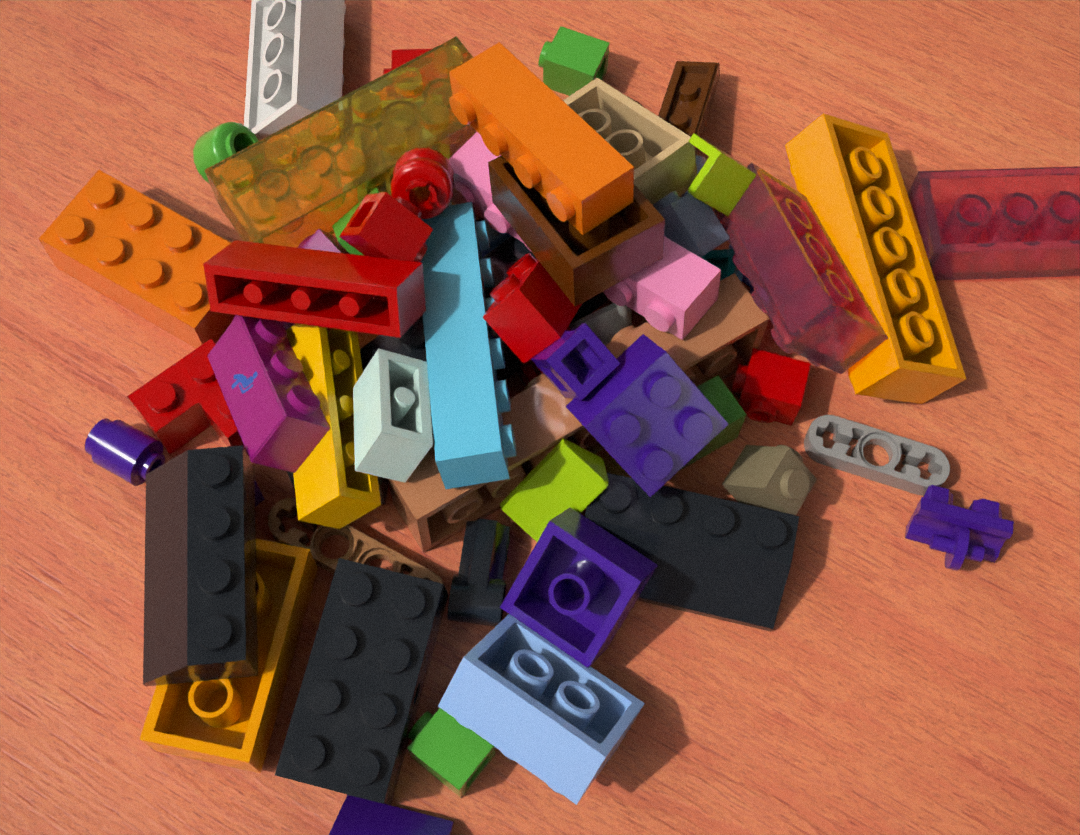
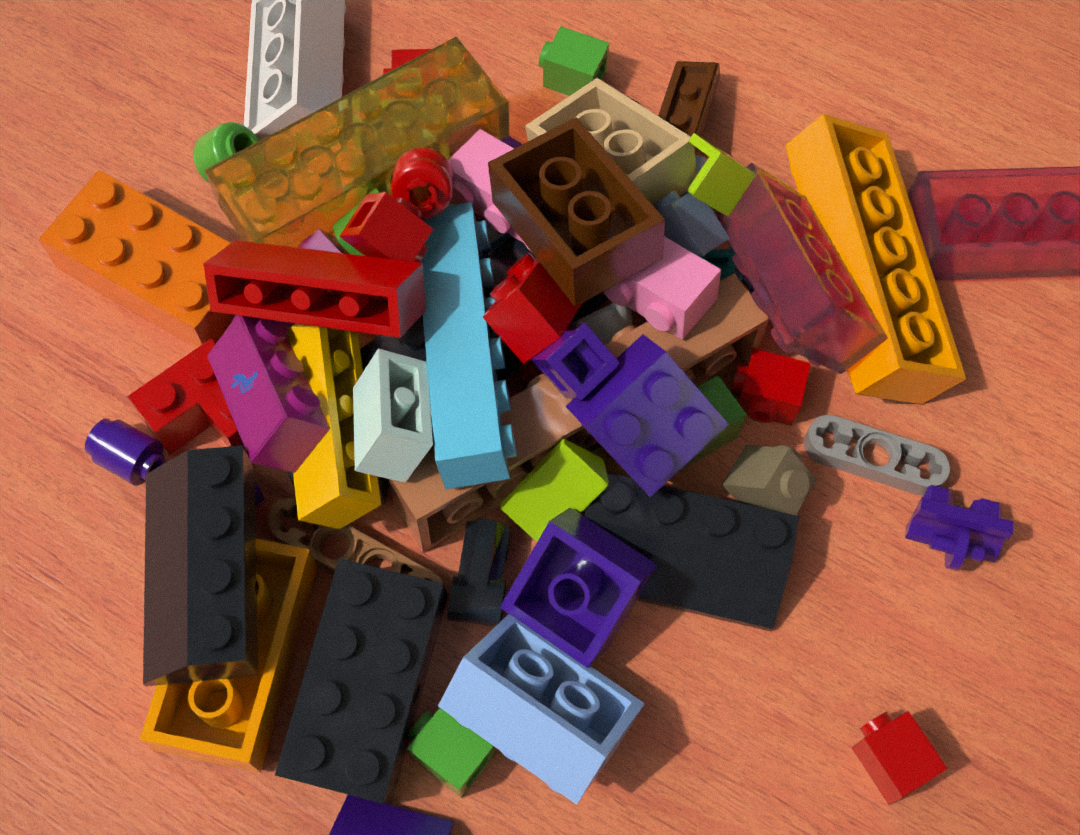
(541, 138): orange brick -> none
(897, 755): none -> red brick

